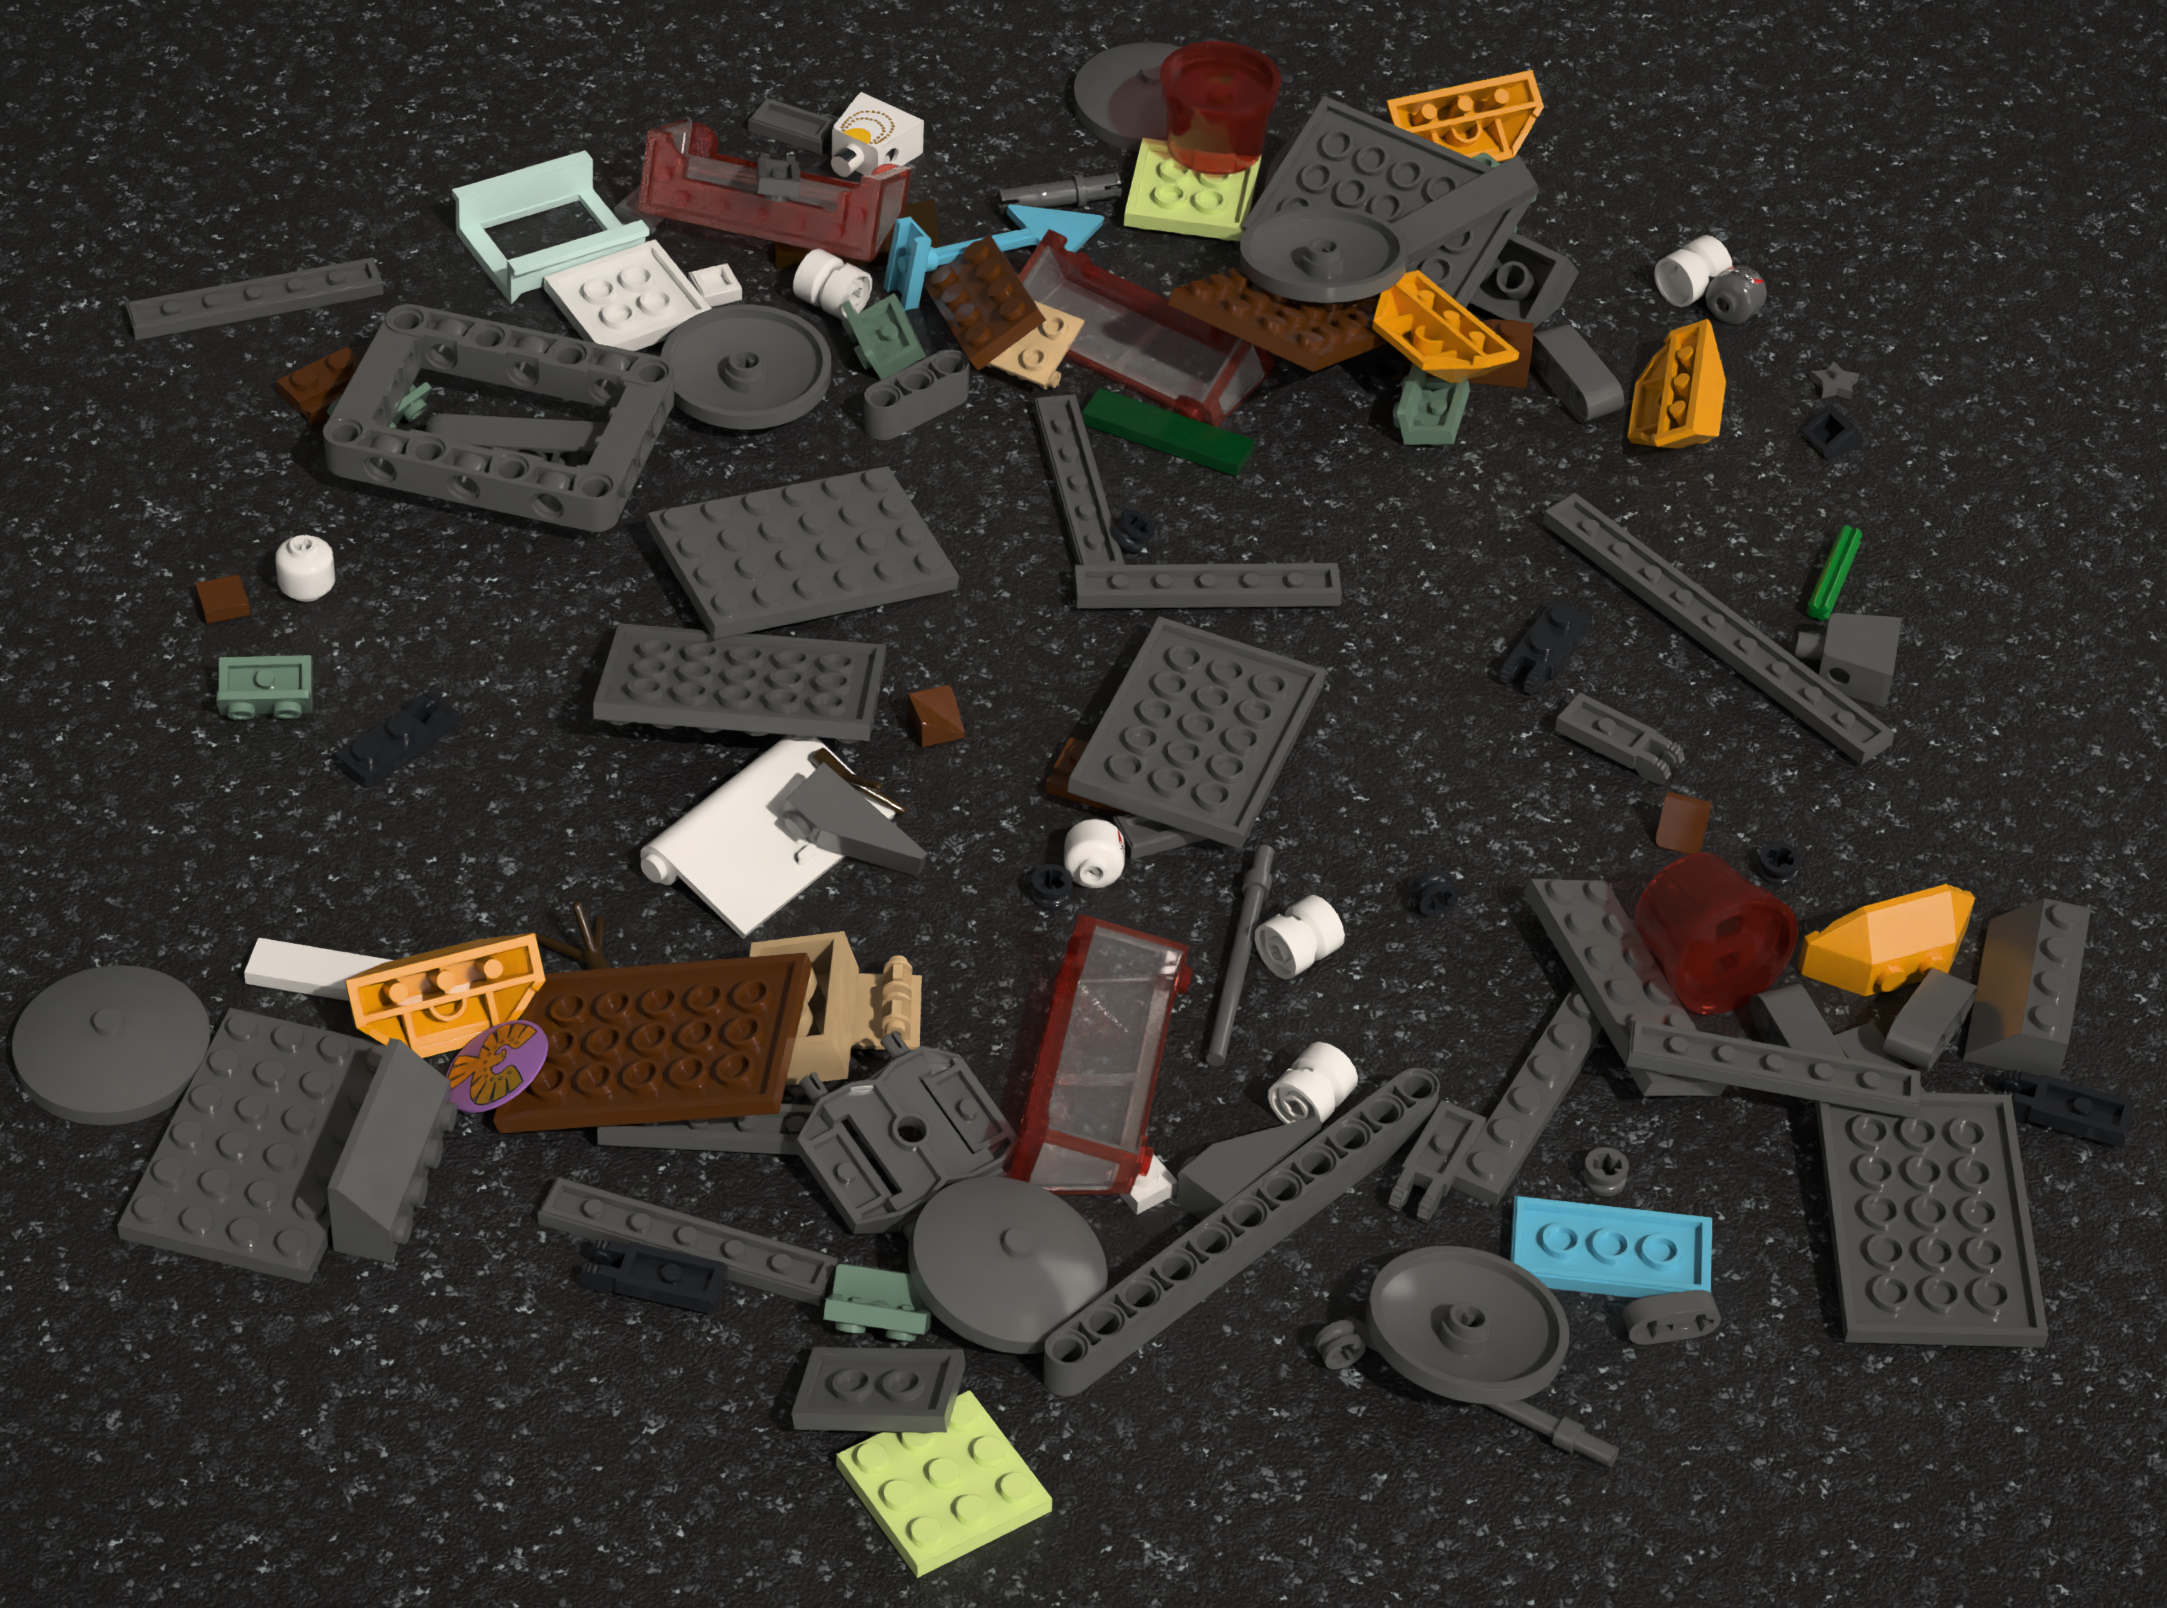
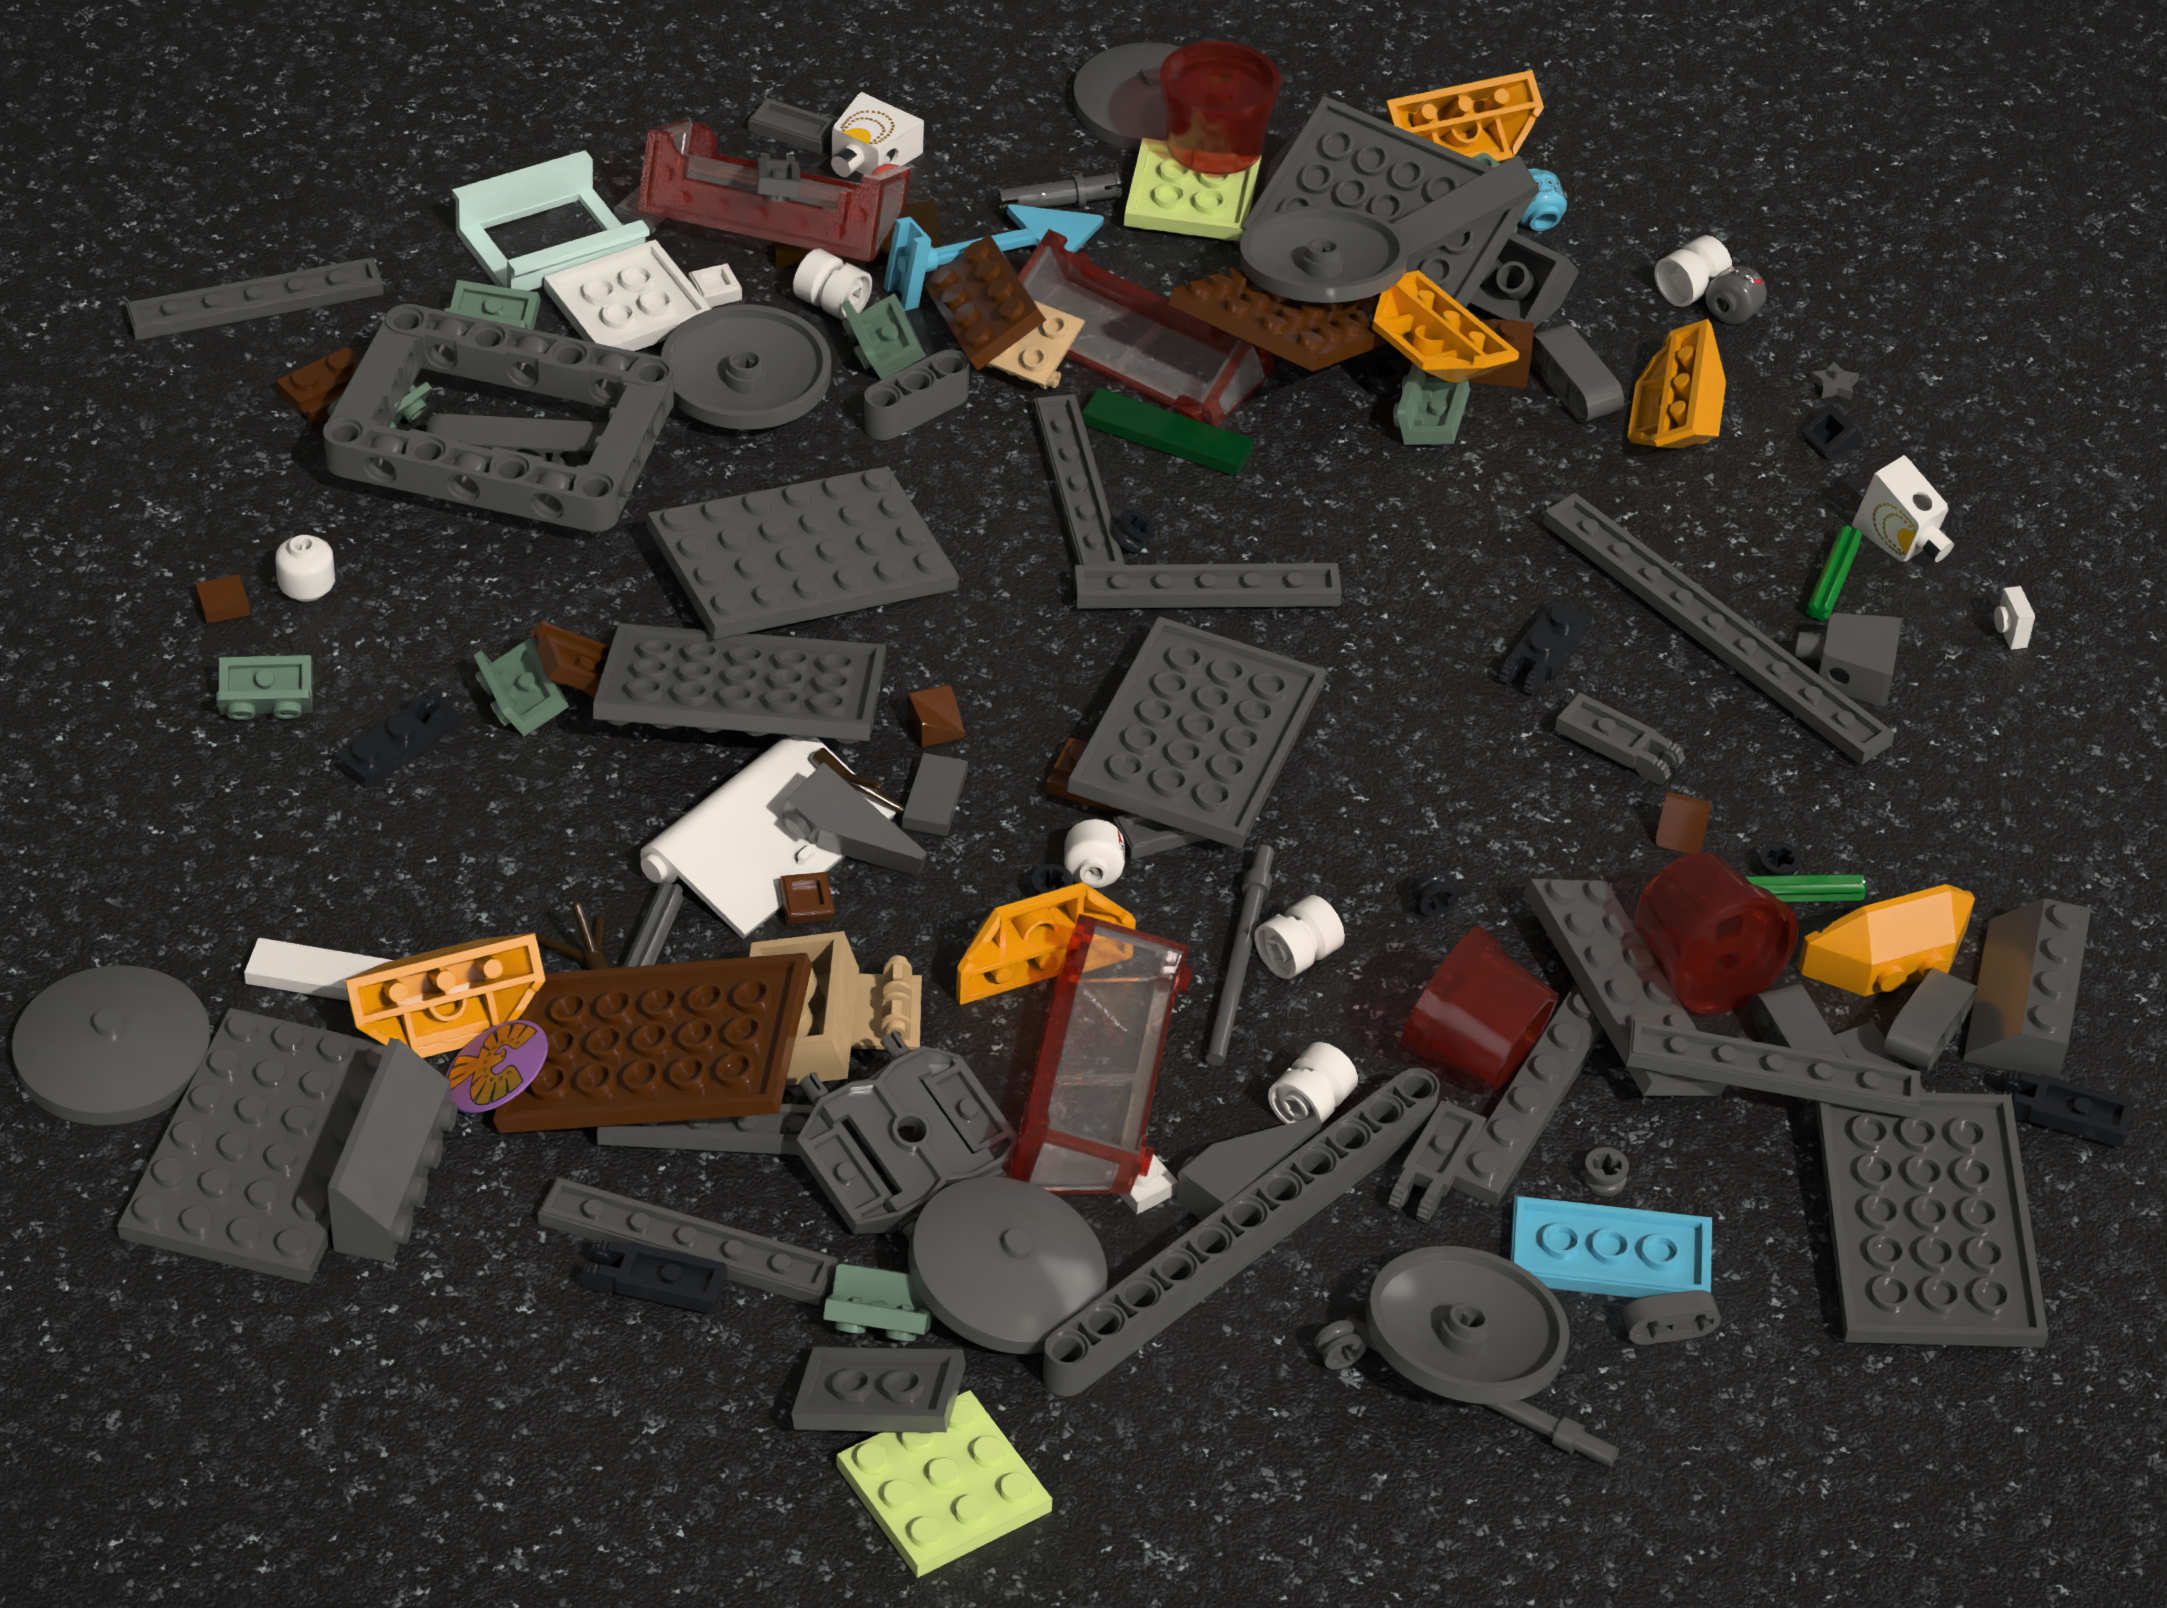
(495, 303): none -> sand green bracket
(520, 687): none -> sand green bracket
(570, 657): none -> reddish brown plate
(655, 925): none -> dark grey axle
(806, 898): none -> reddish brown tile
(935, 794): none -> dark grey tile
(1028, 940): none -> light orange wedge
(1480, 1012): none -> clear red piece
(1549, 202): none -> medium azure head
(1813, 887): none -> green axle
(1903, 513): none -> white torso
(2014, 617): none -> white plate

